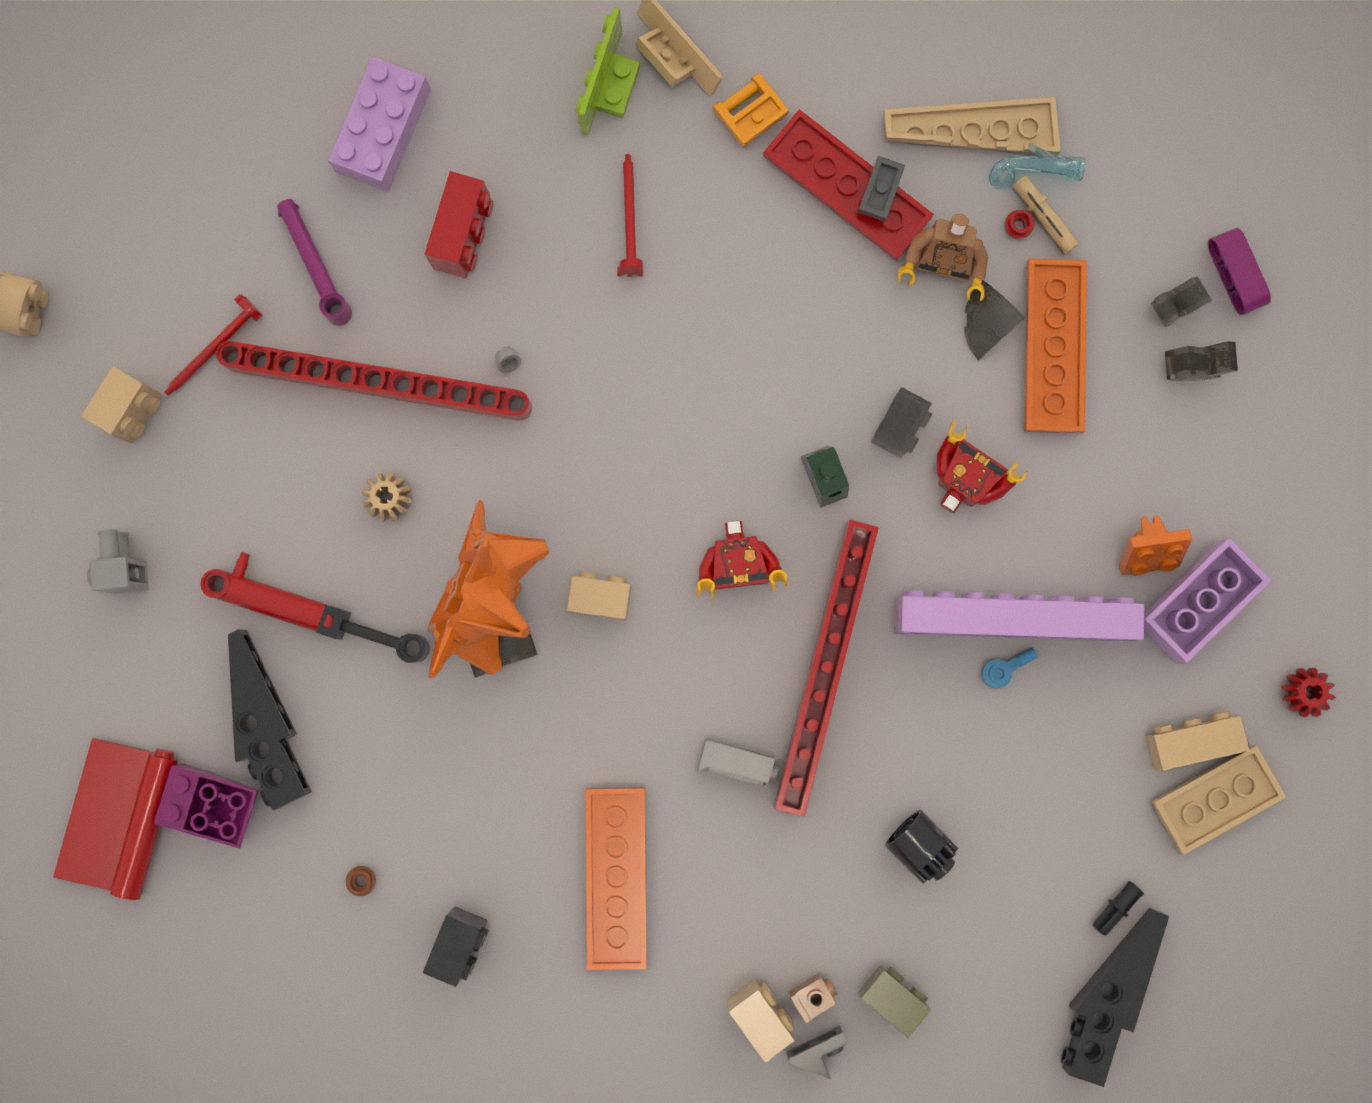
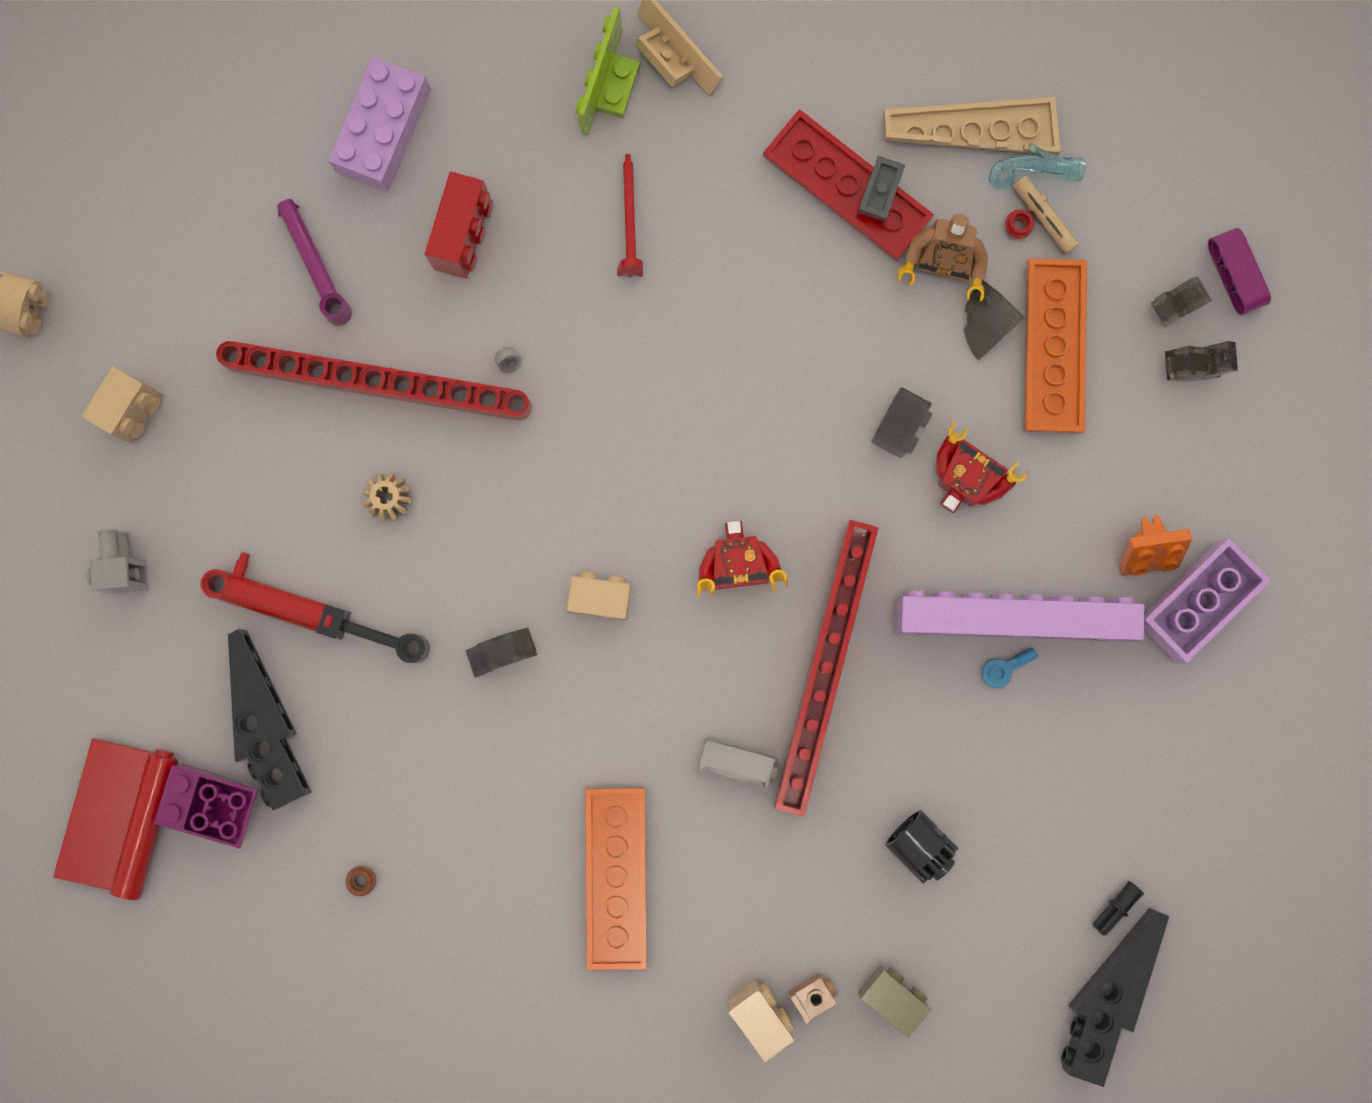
(249, 311): red piece -> none
(455, 946): black brick -> none
(482, 596): orange piece -> none
(755, 117): light orange plate -> none
(809, 1054): slope -> none
(826, 475): dark green torso -> none
(1197, 741): tan brick -> none
(1218, 799): tan plate -> none
(1297, 694): red gear -> none

